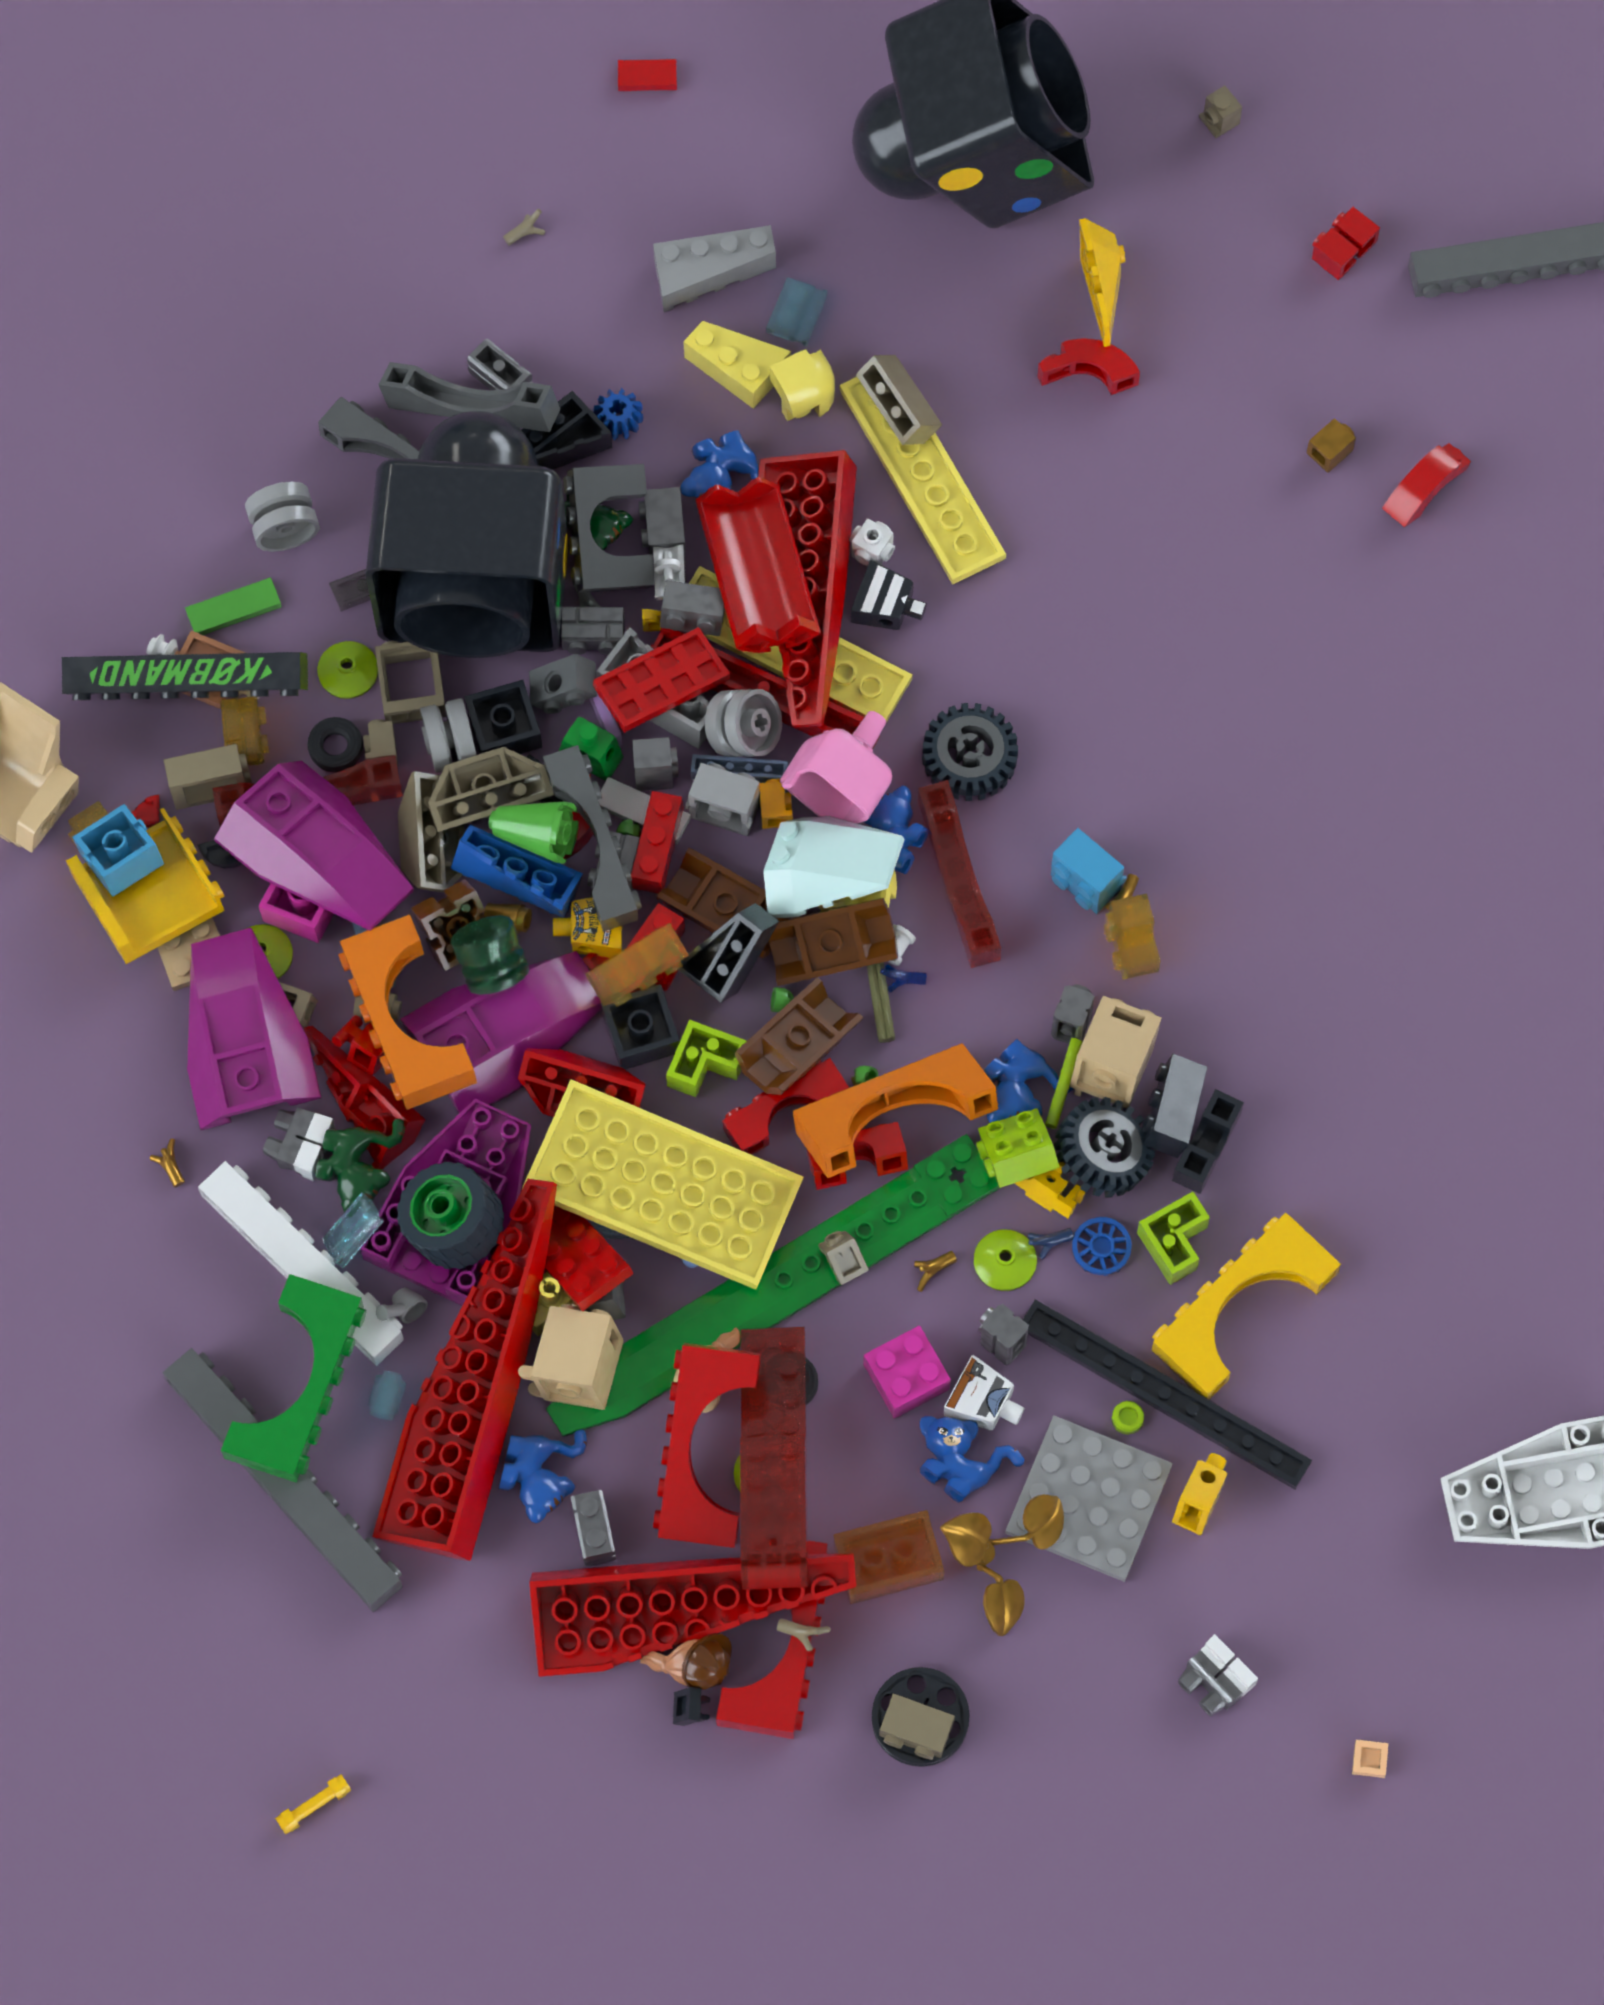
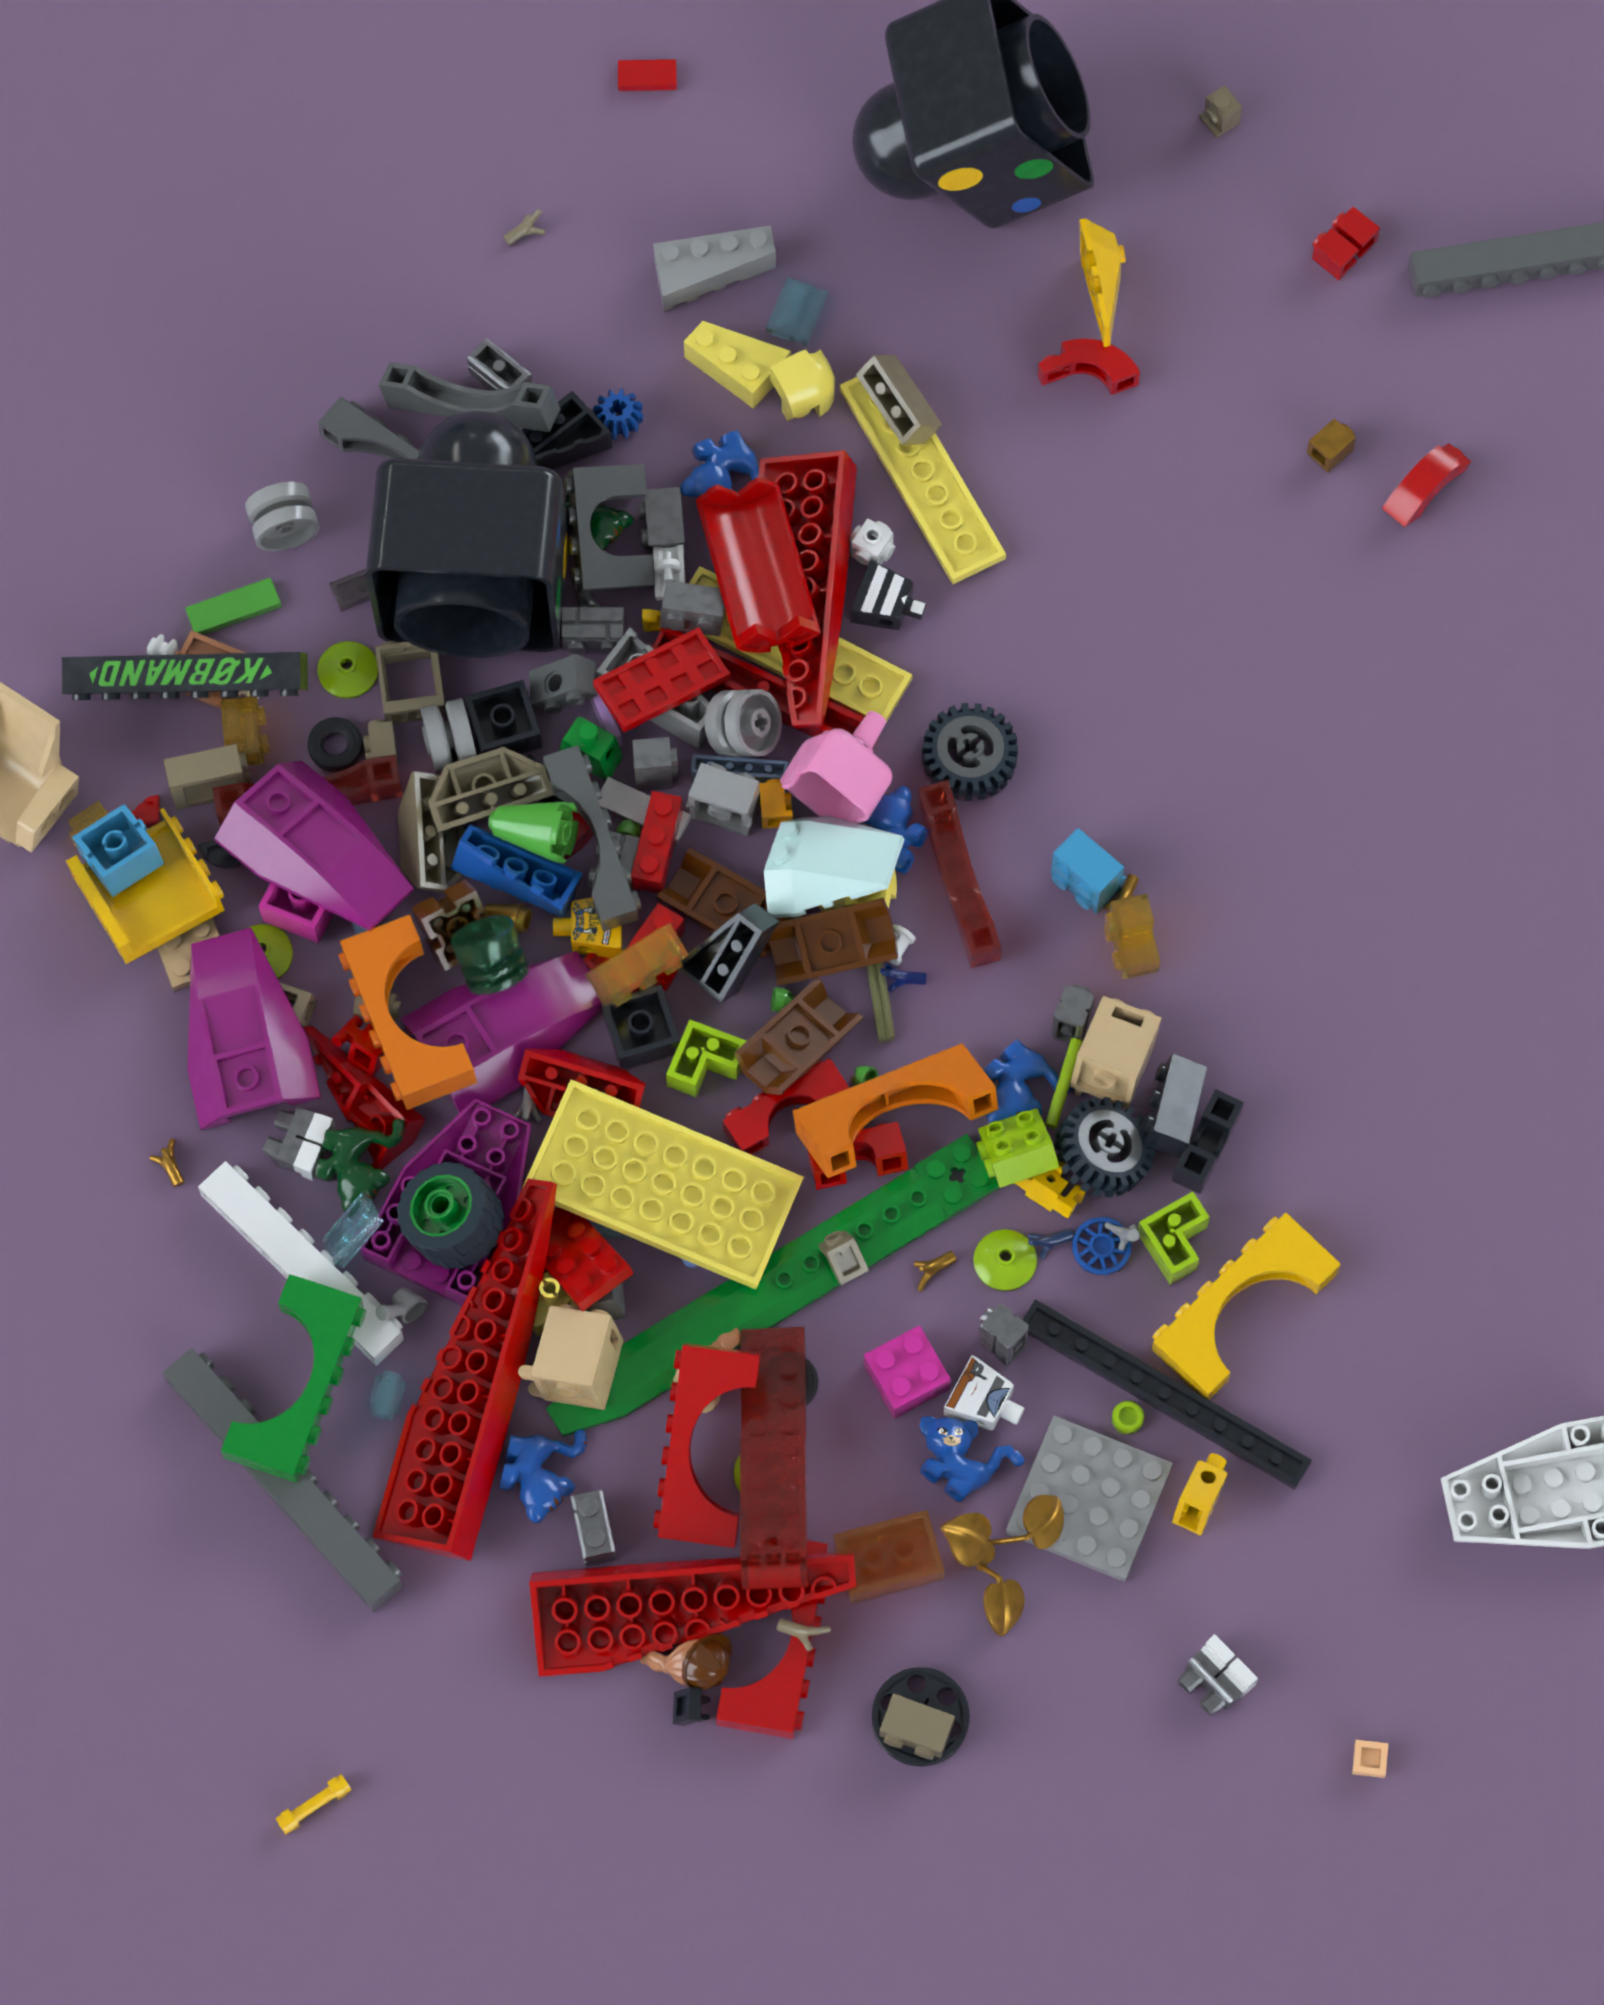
(527, 1106): none -> light grey bar
(1125, 1233): none -> light grey bar

